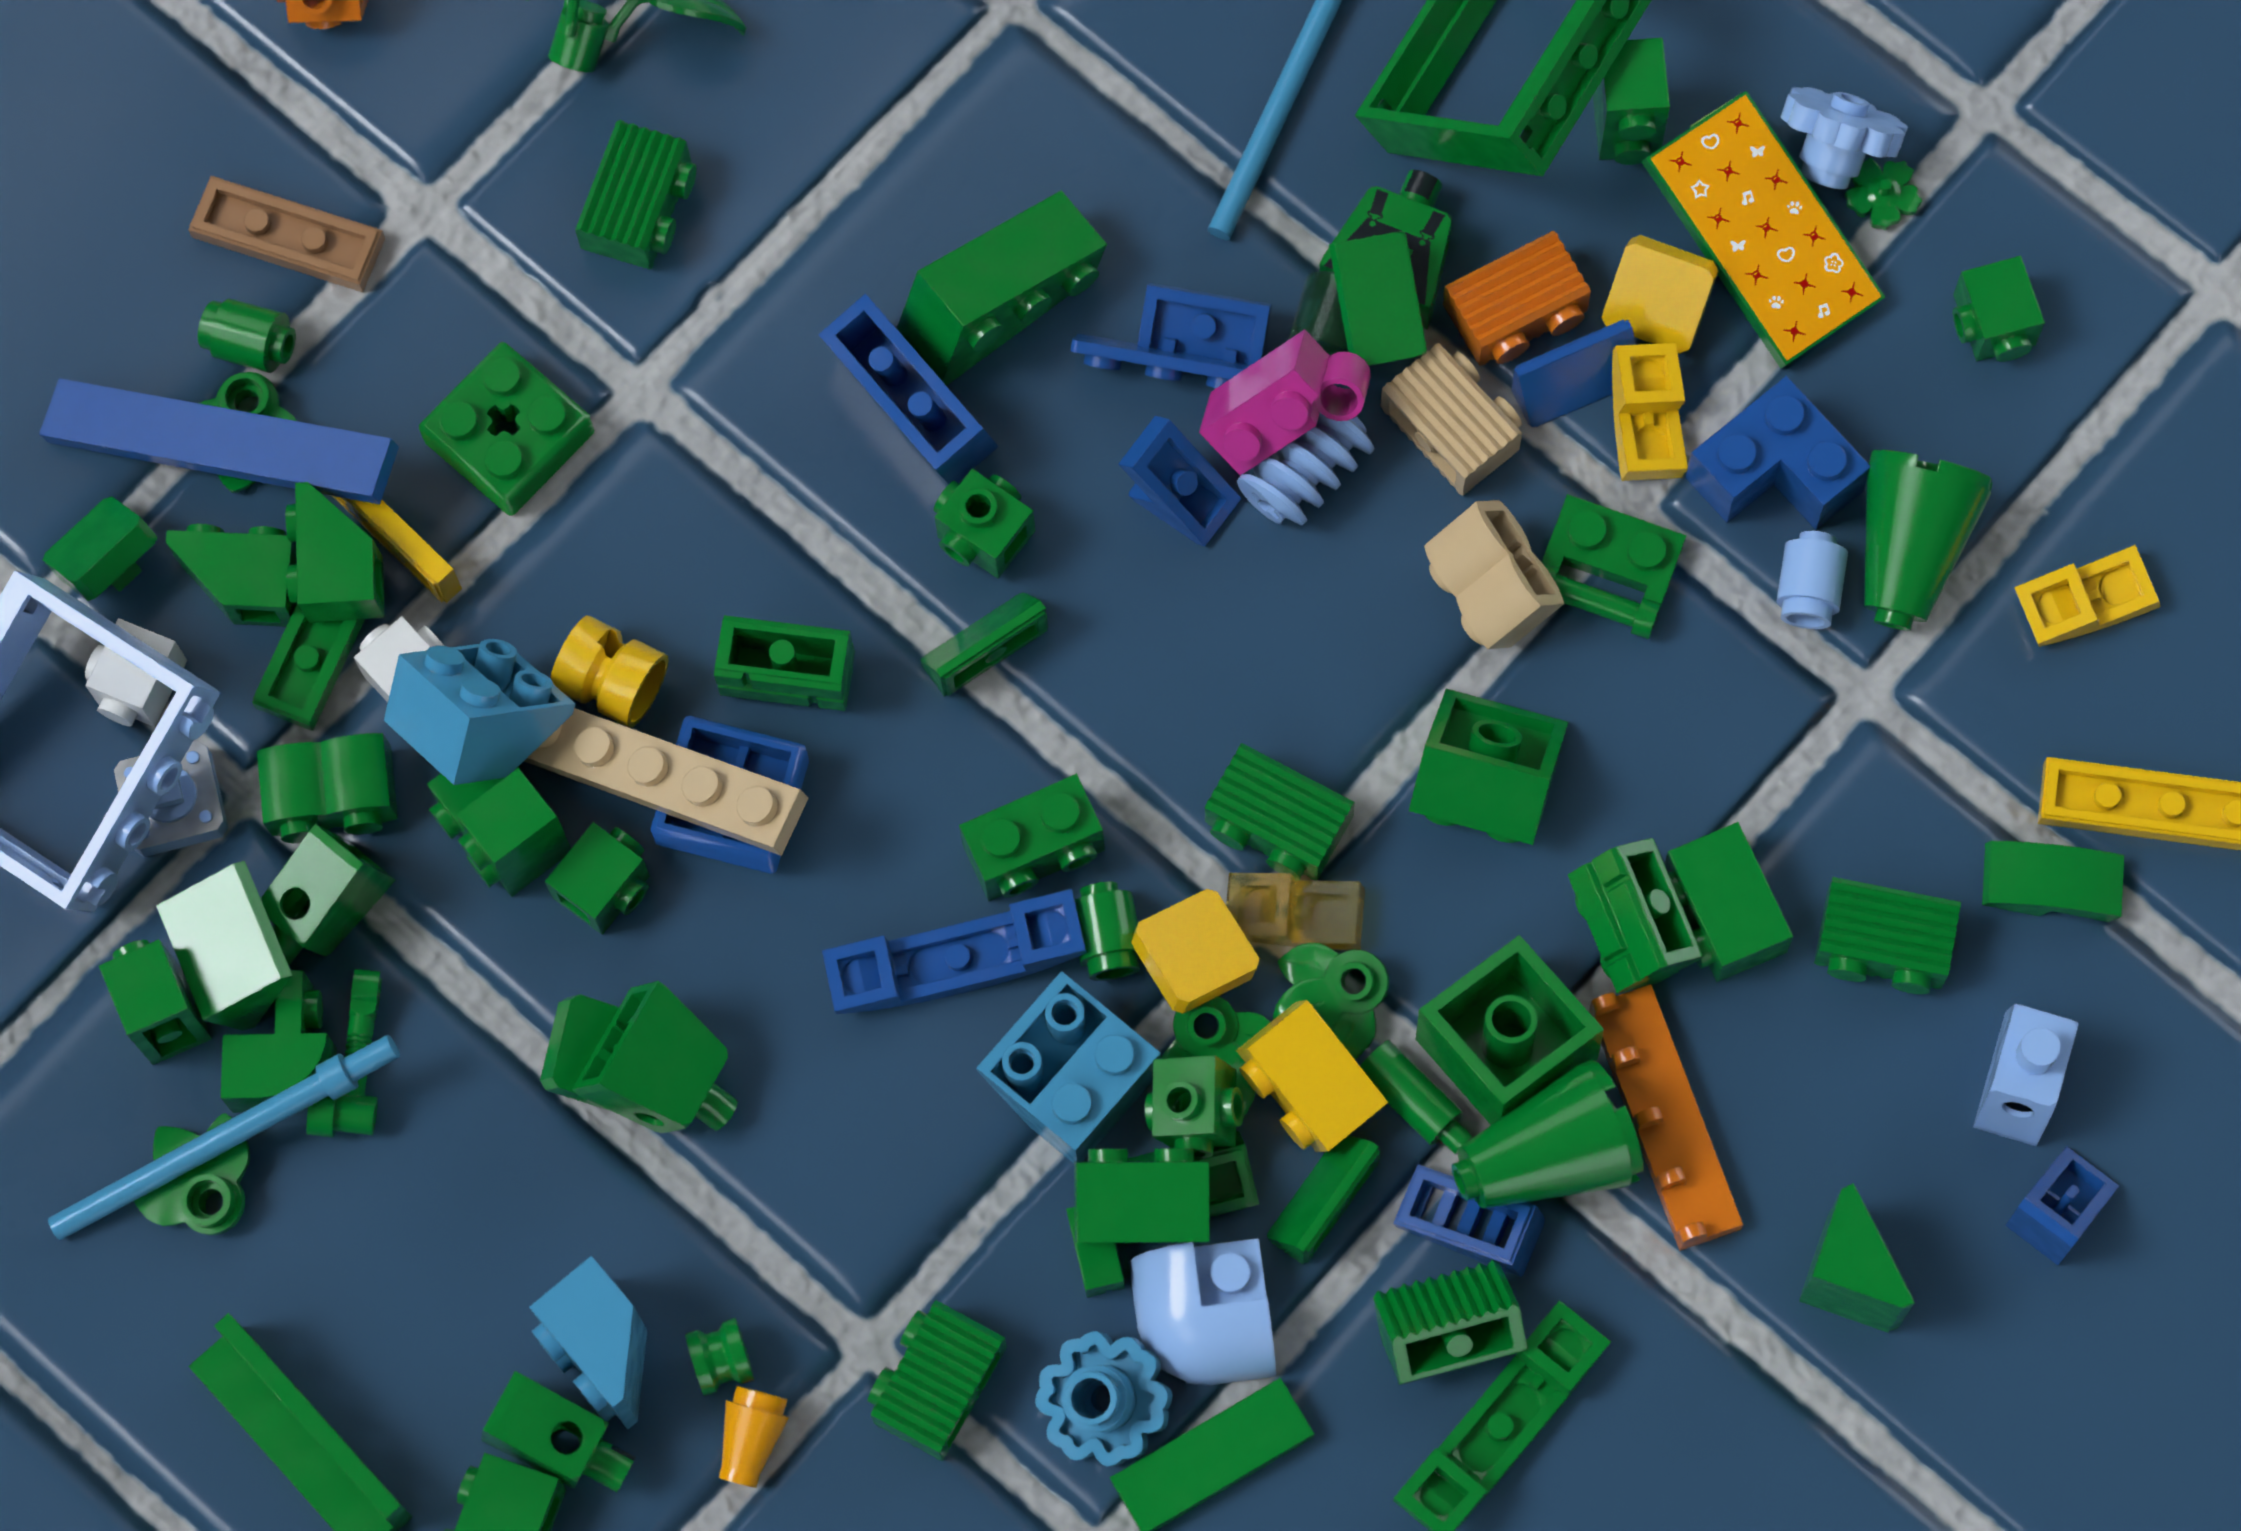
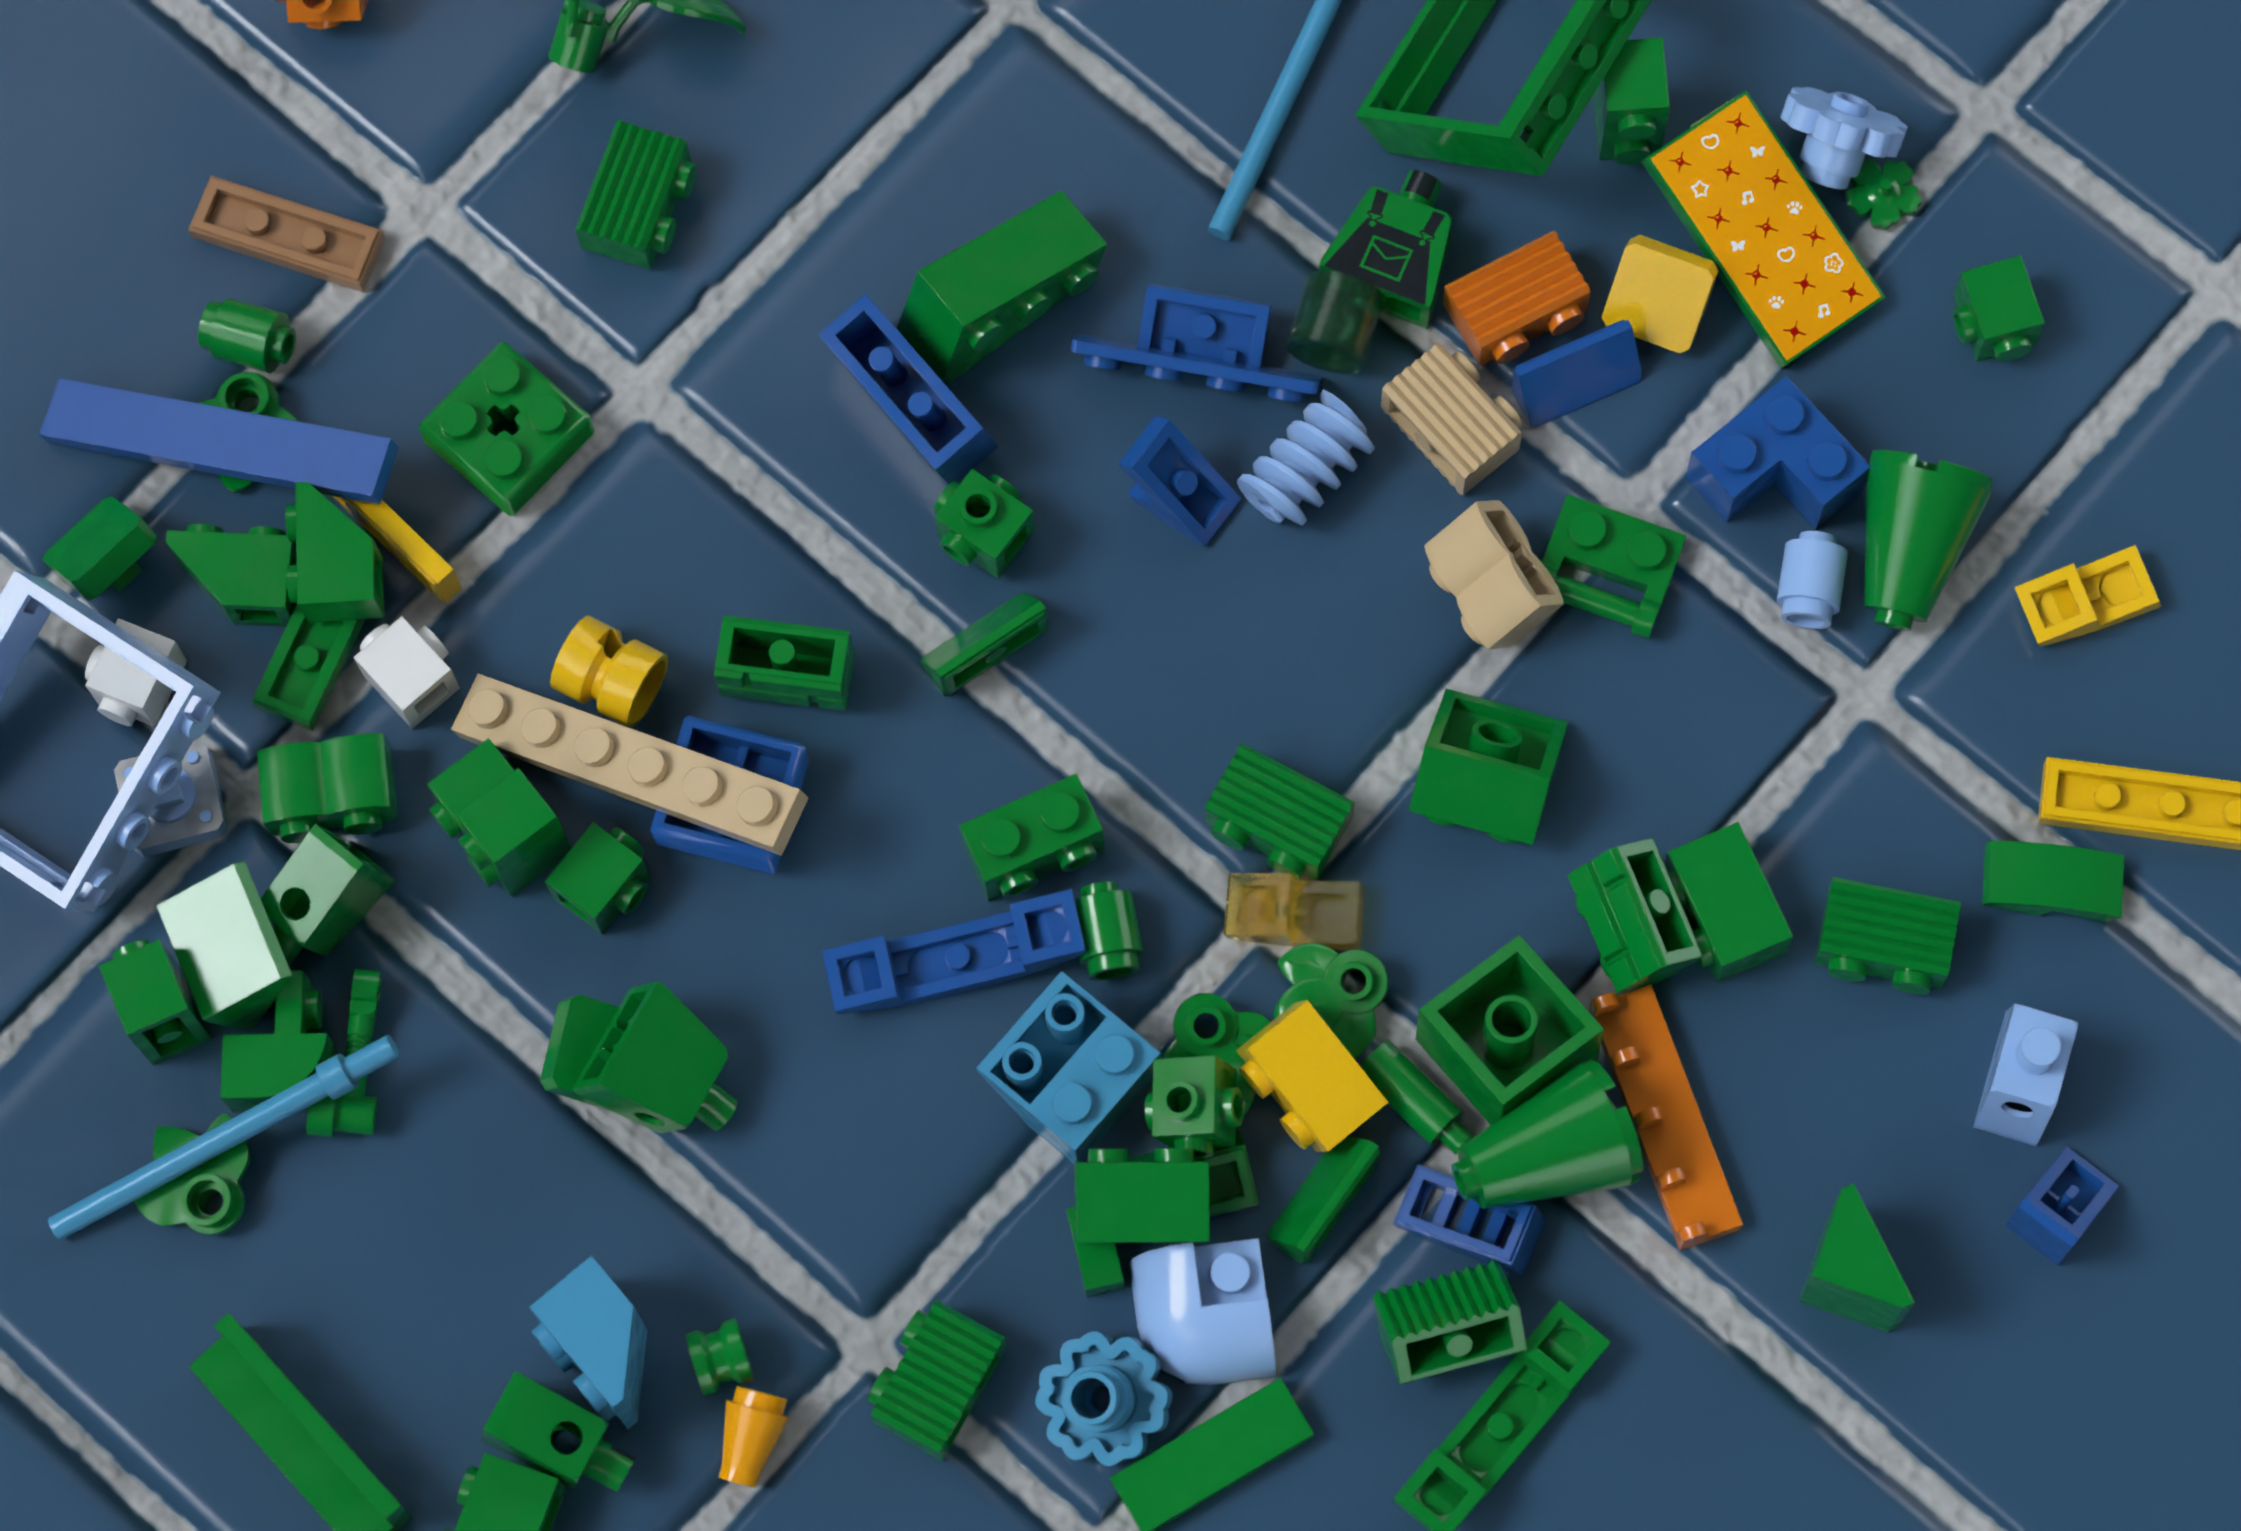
(474, 708): dark azure slope -> none
(1195, 951): yellow piece -> none
(1282, 400): dark pink hinge -> none
(1378, 298): green slope -> none
(1646, 412): yellow slope -> none

